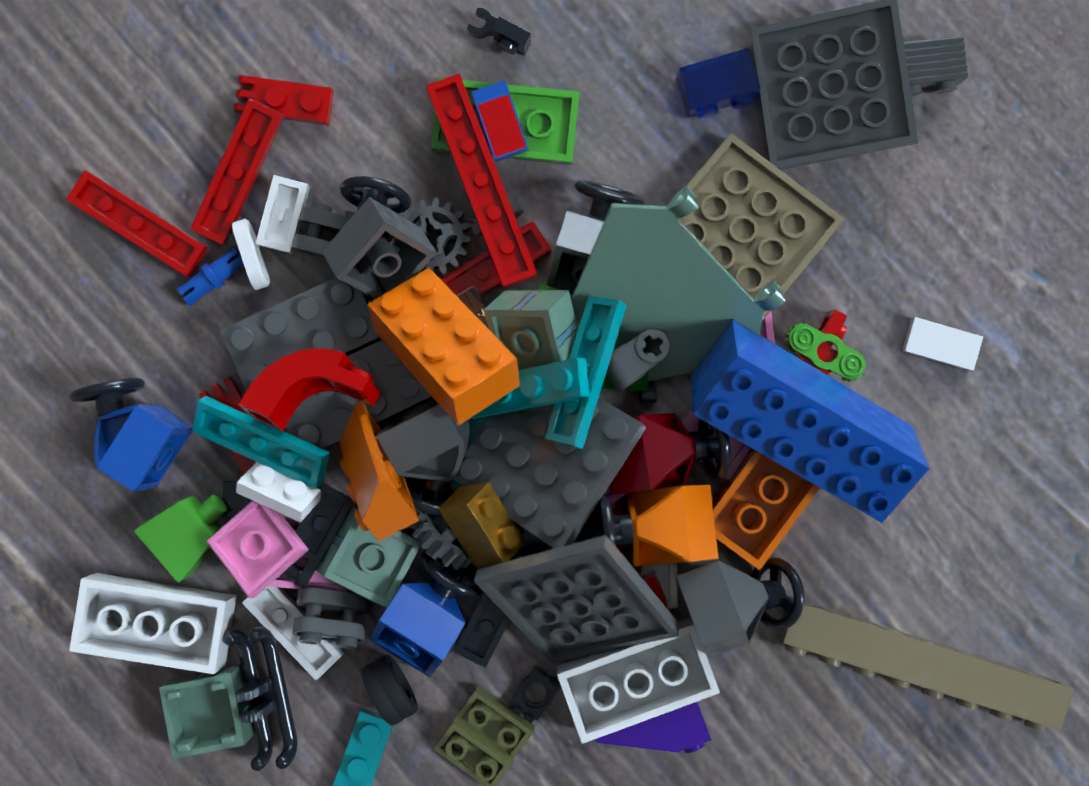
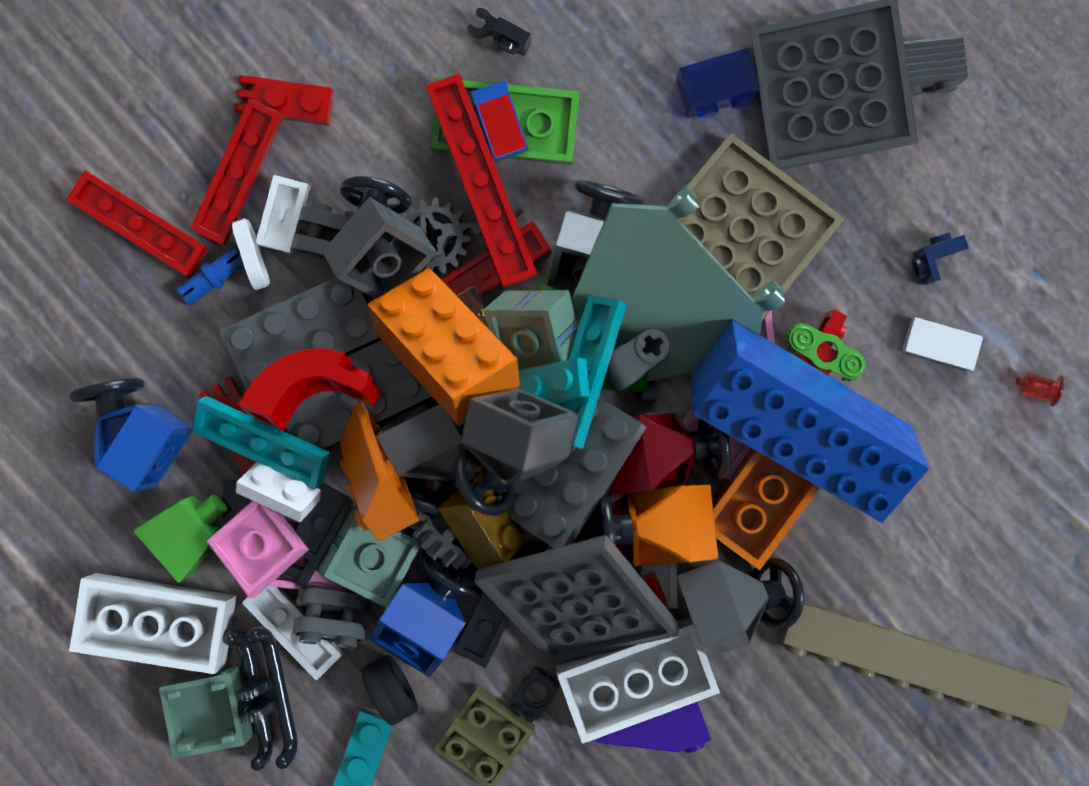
(508, 441): none -> dark grey piece
(941, 246): none -> dark blue bracket
(1042, 387): none -> clear red piece

